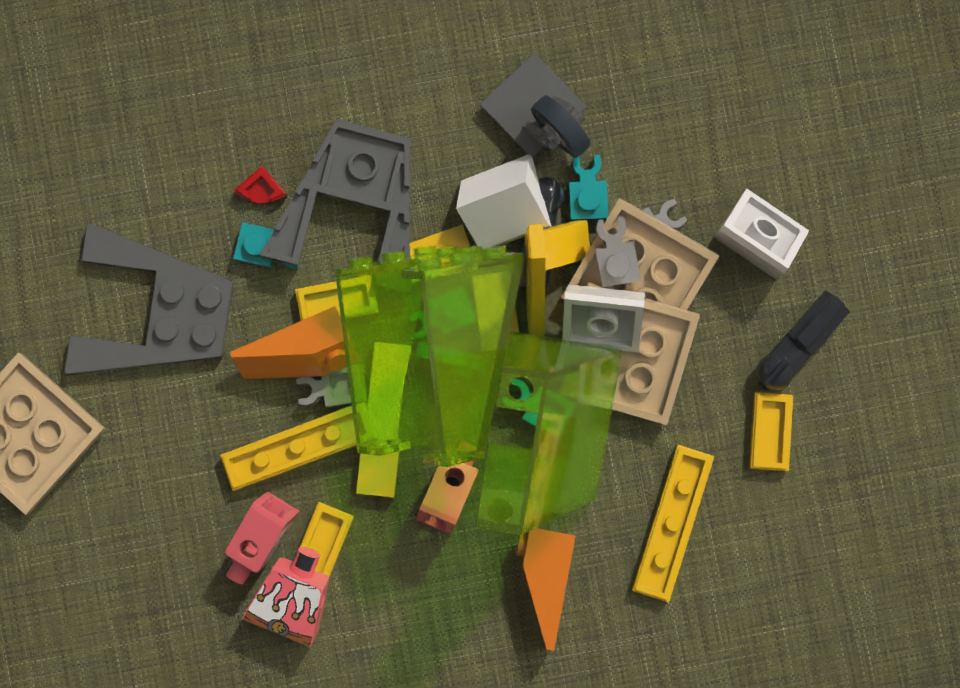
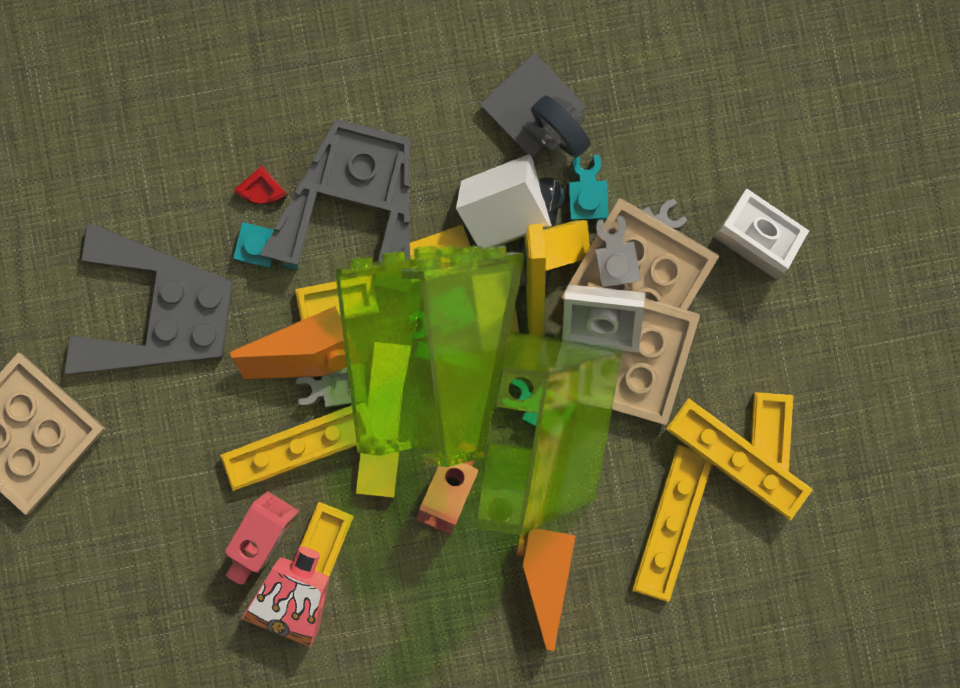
(739, 459): none -> yellow tile
(800, 342): black piece -> none

